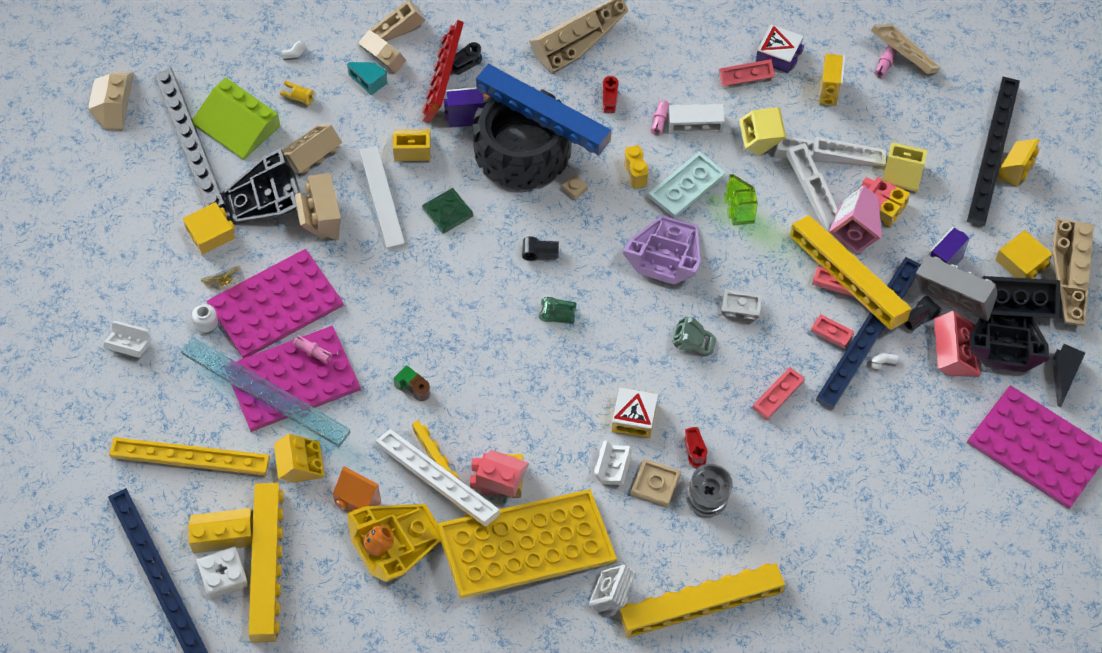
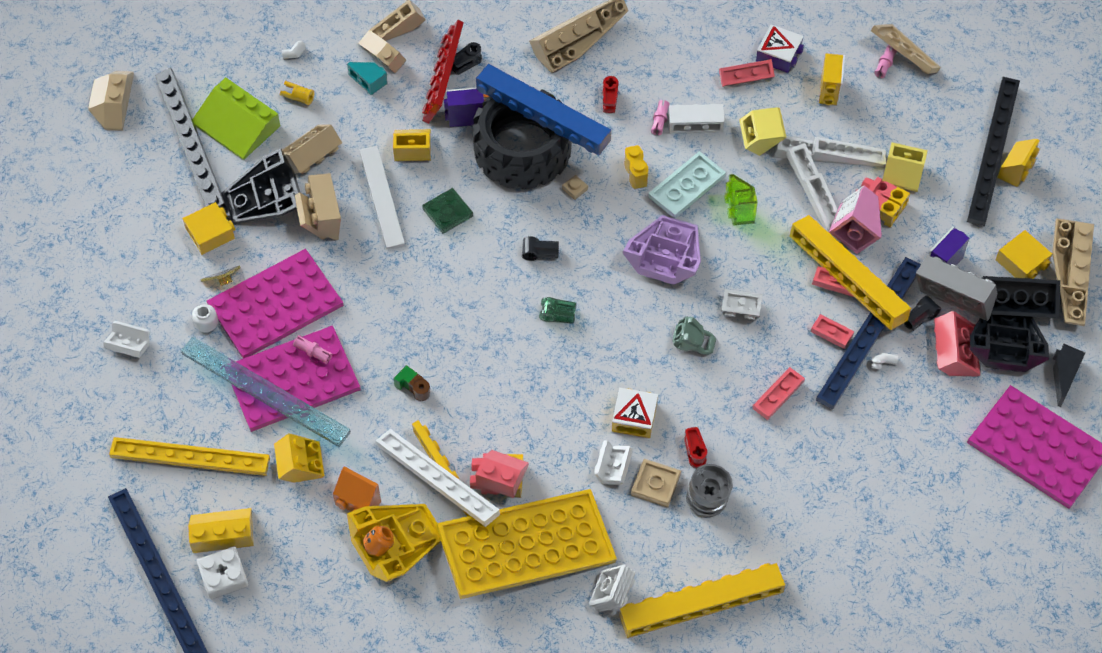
(265, 563): yellow brick -> none

